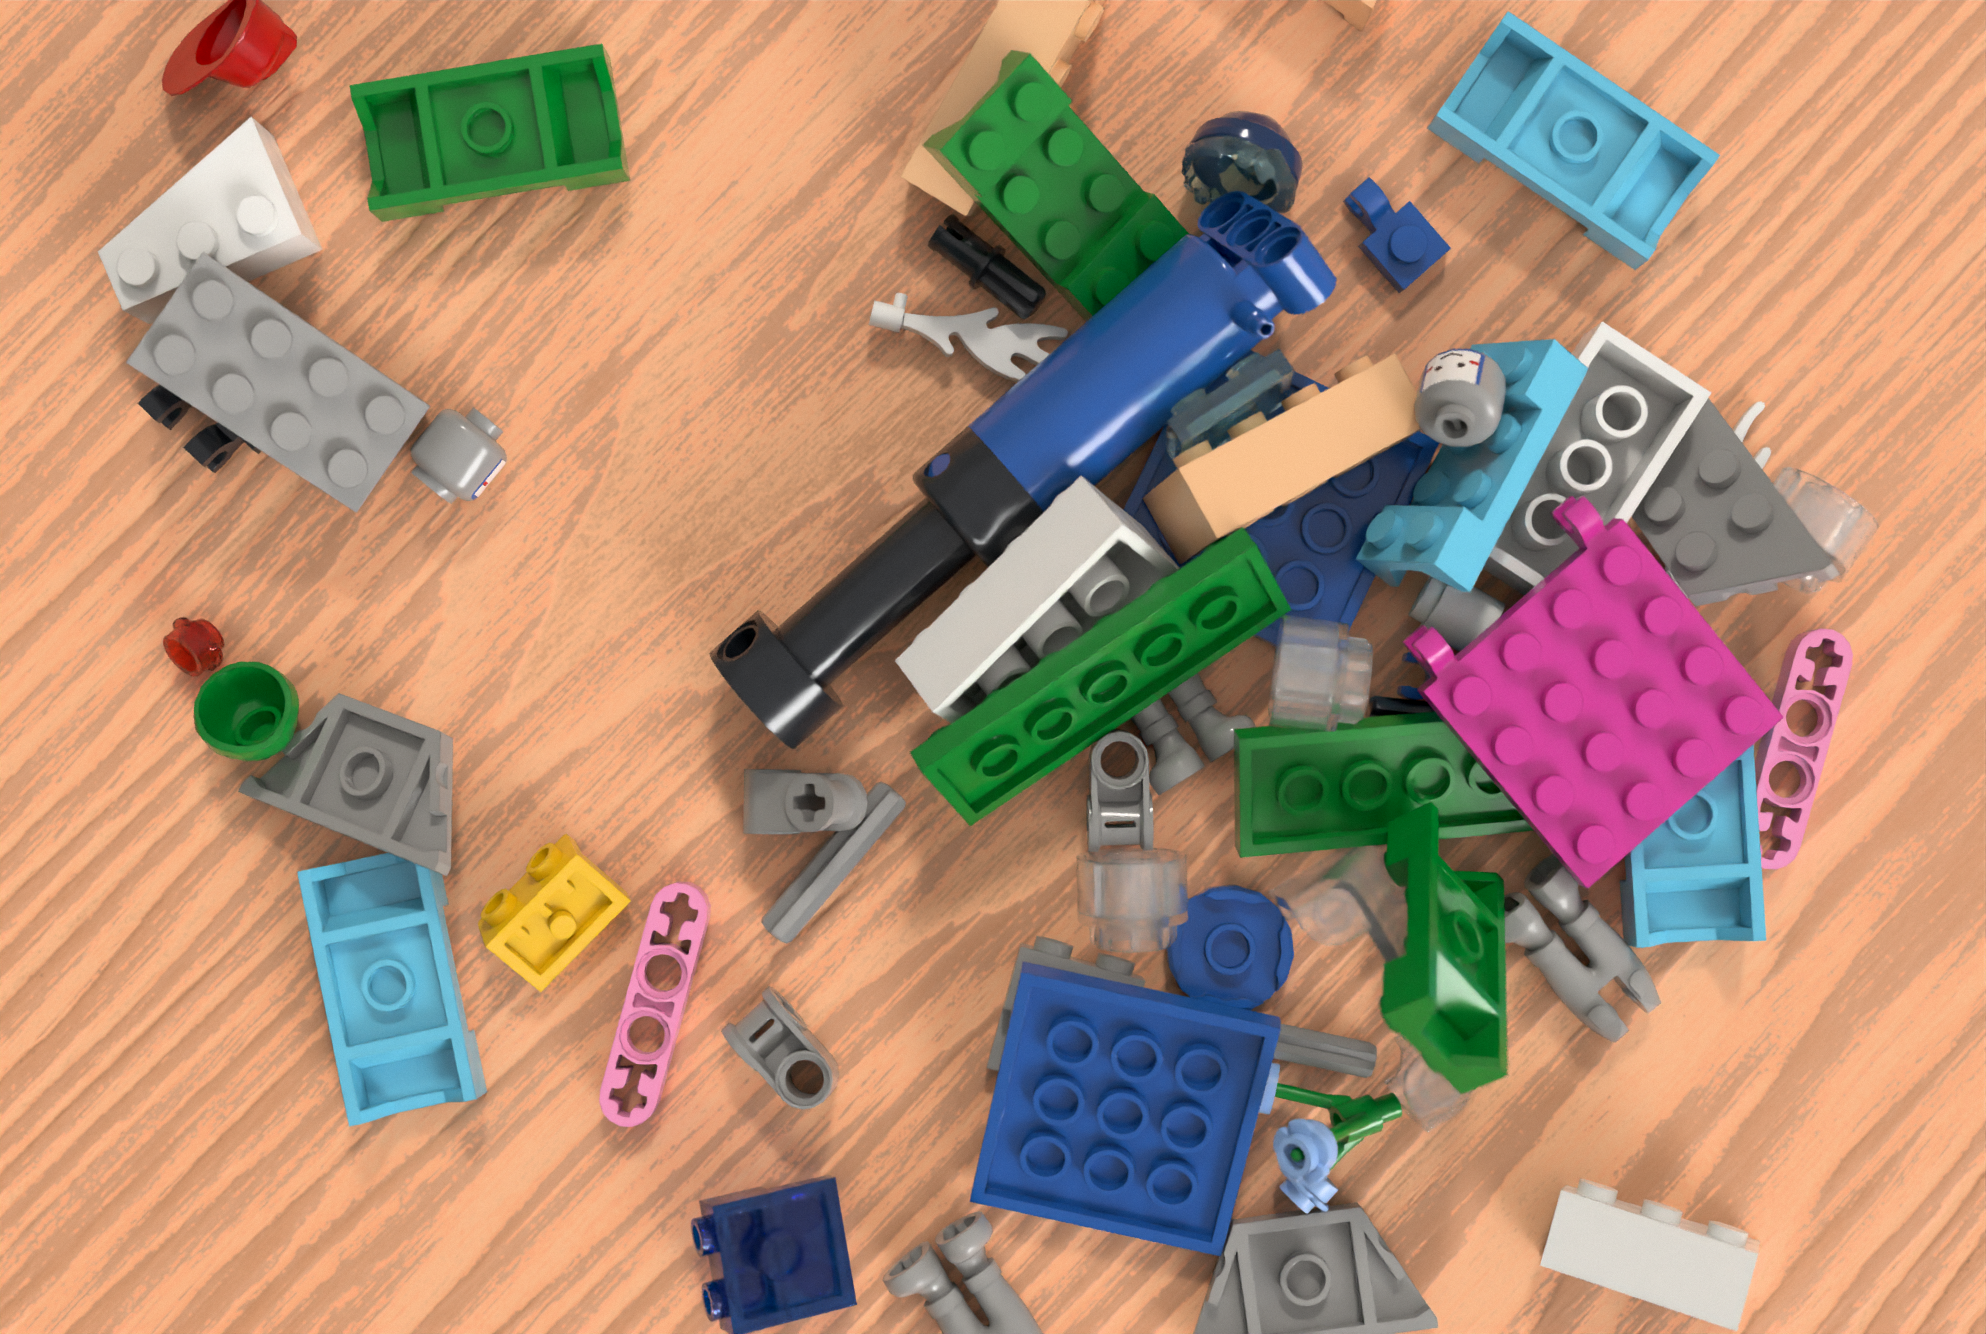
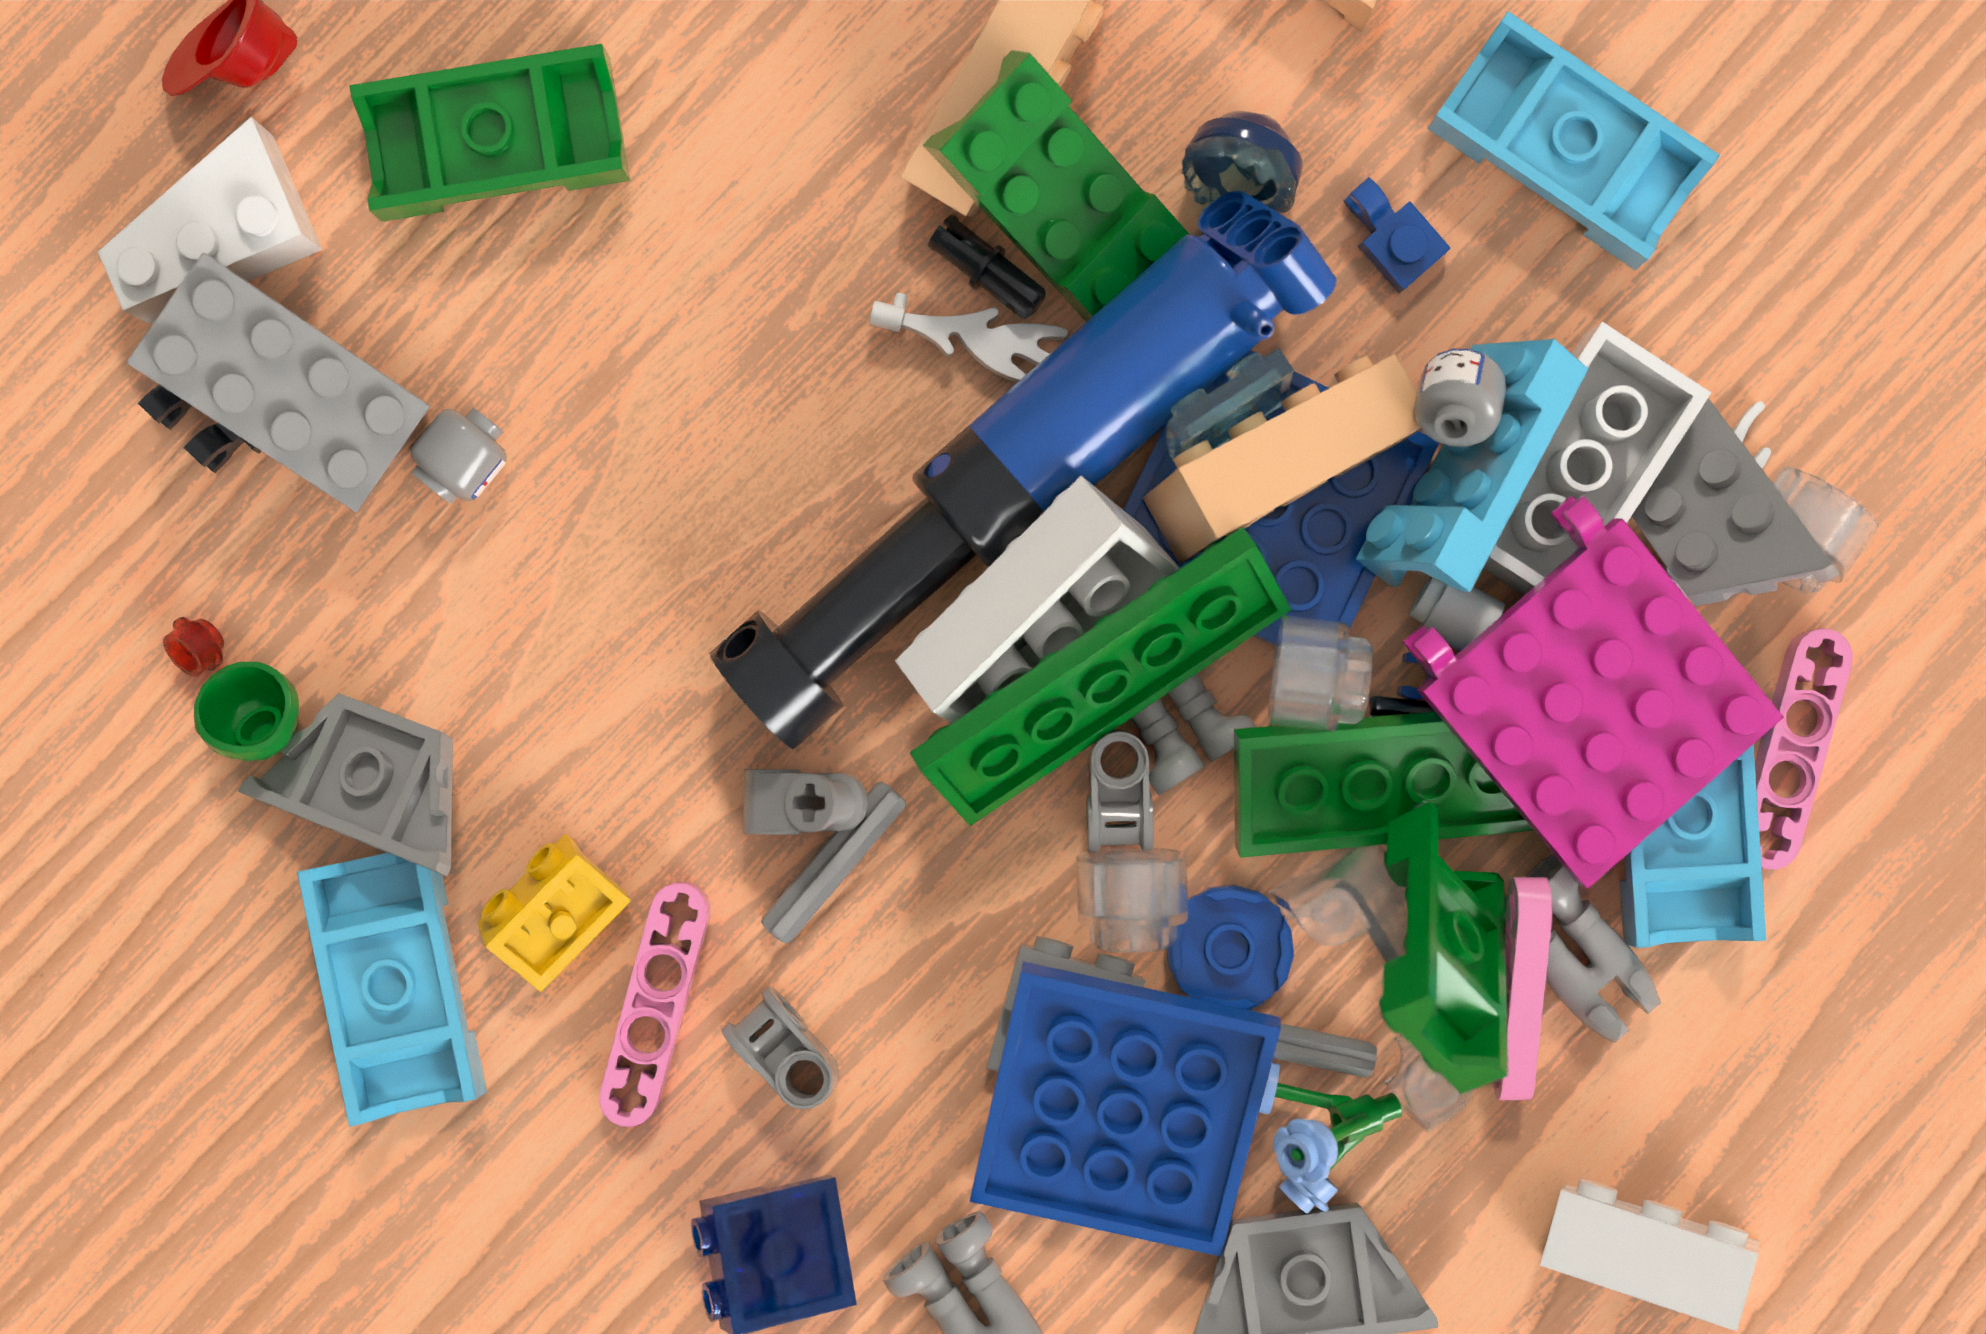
(1527, 951): none -> bright pink beam

